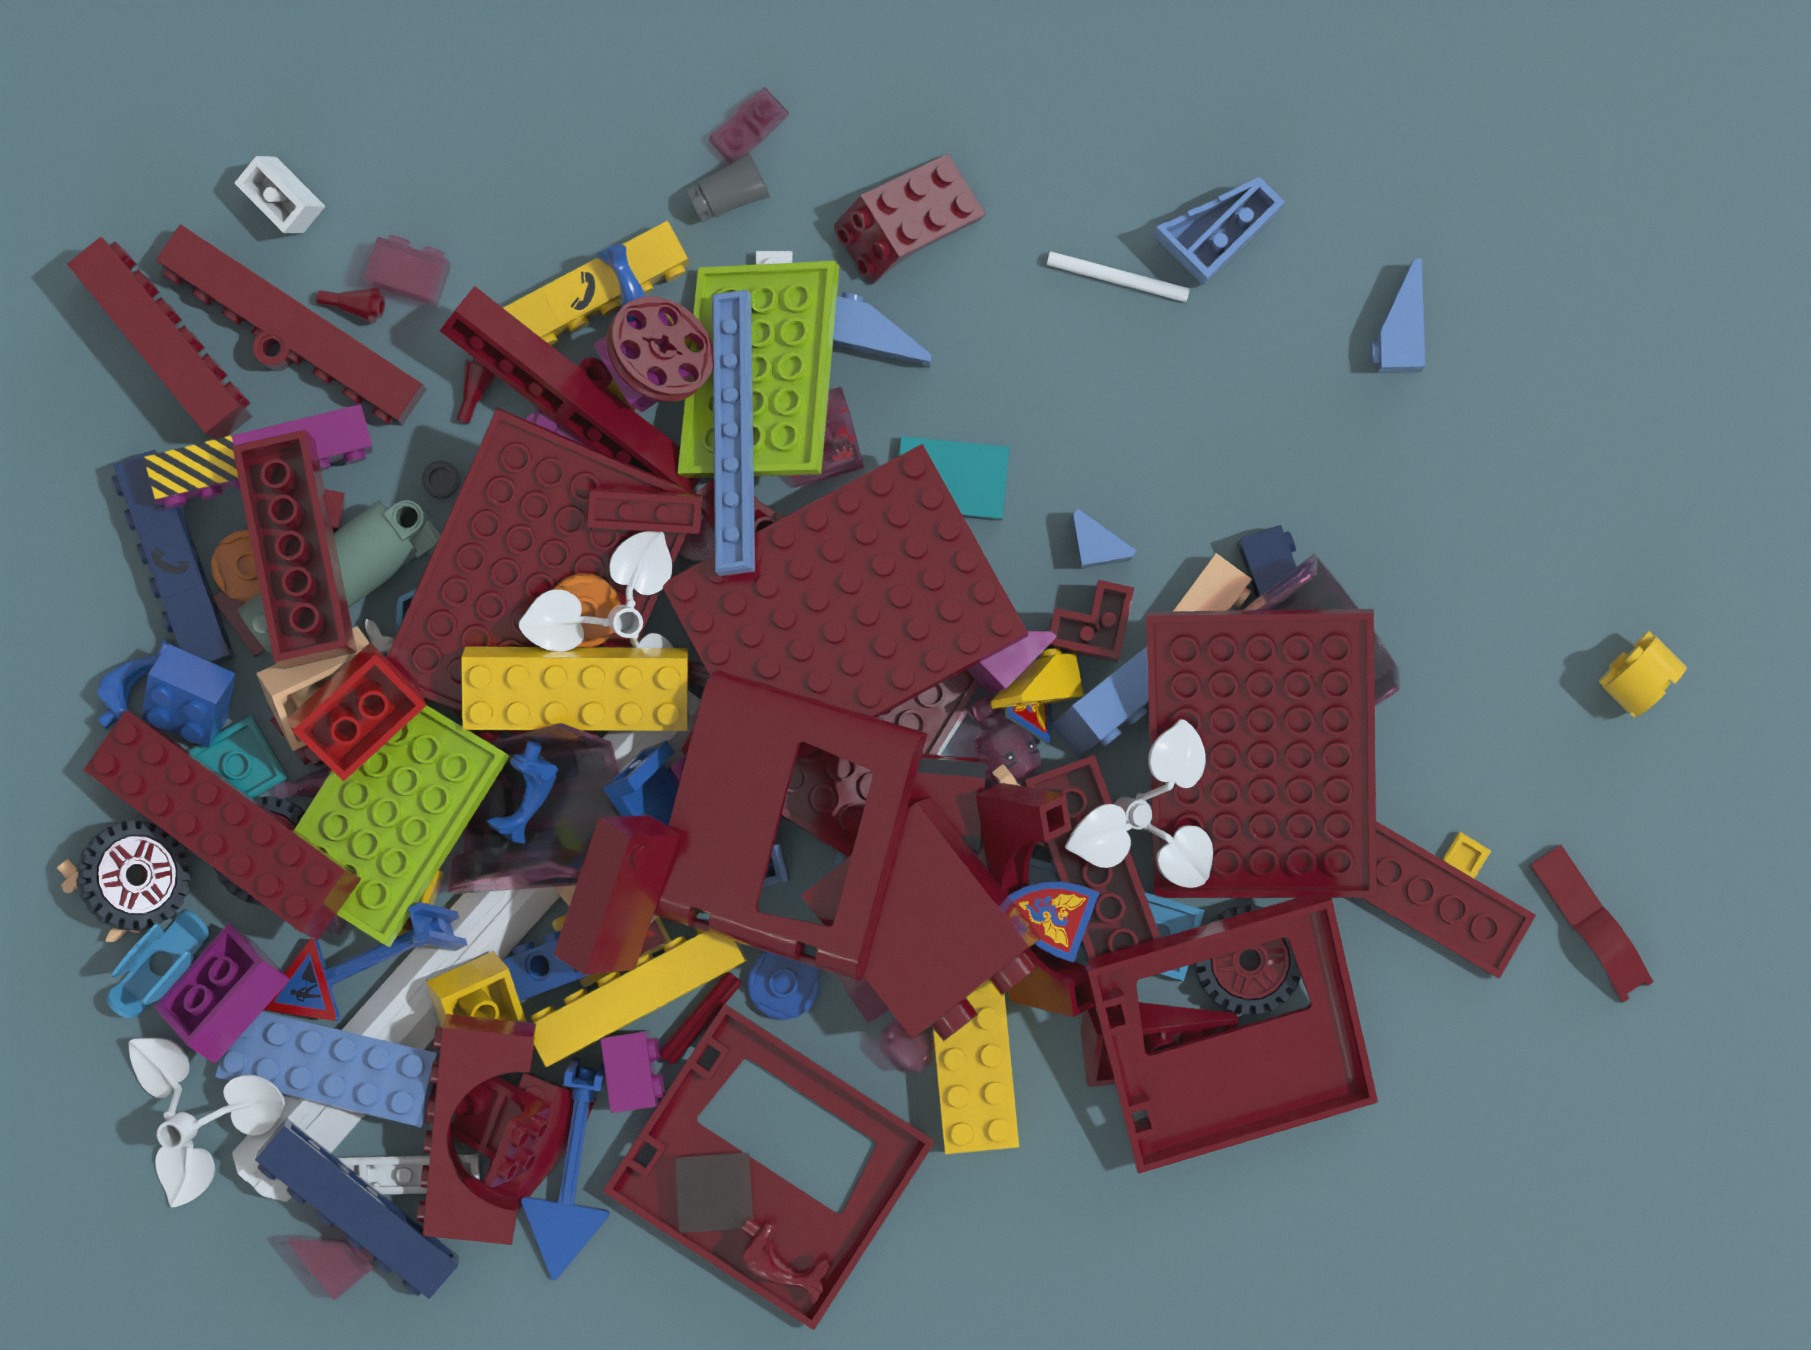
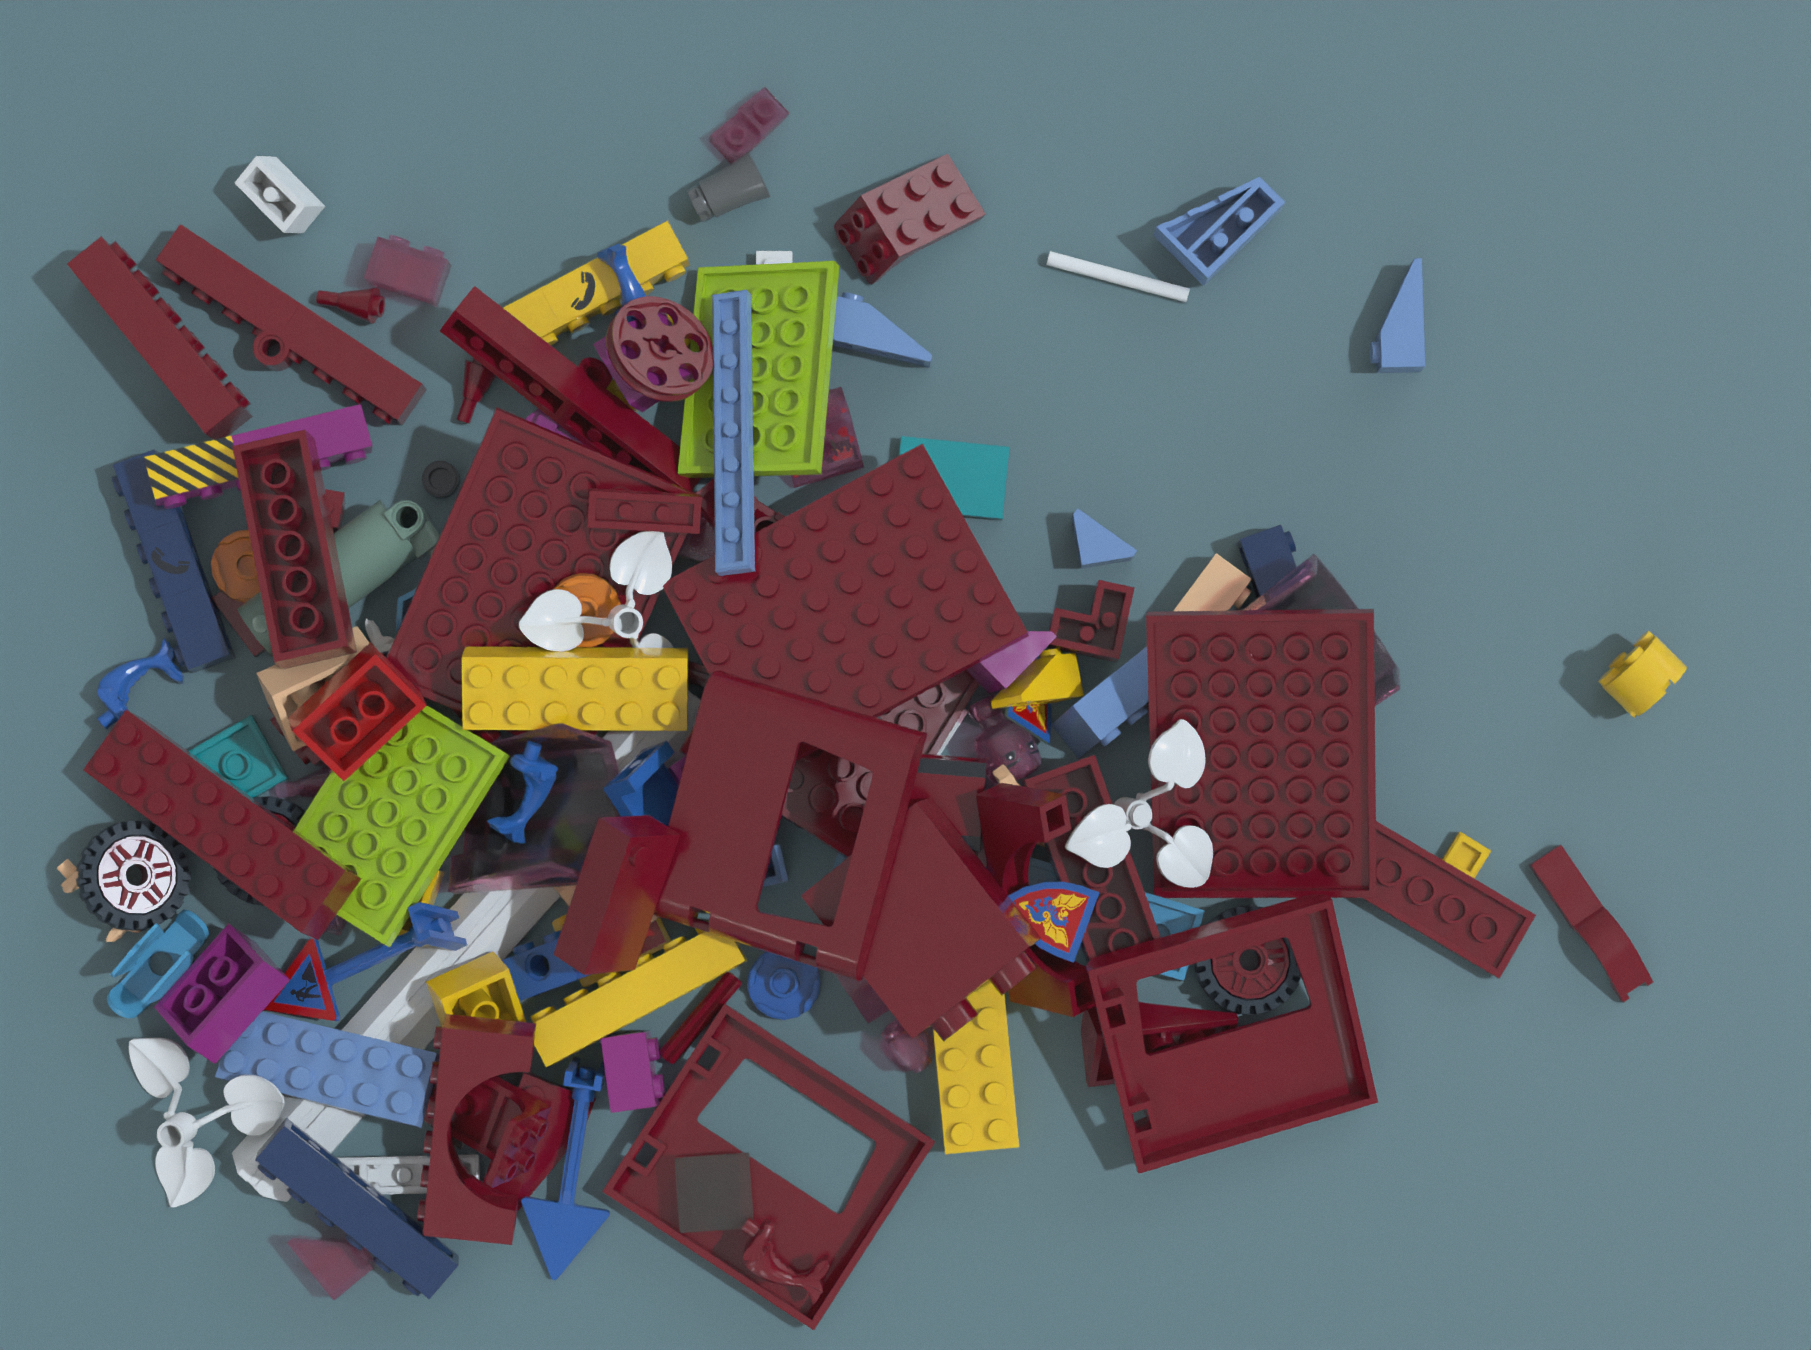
(188, 696): blue brick -> none

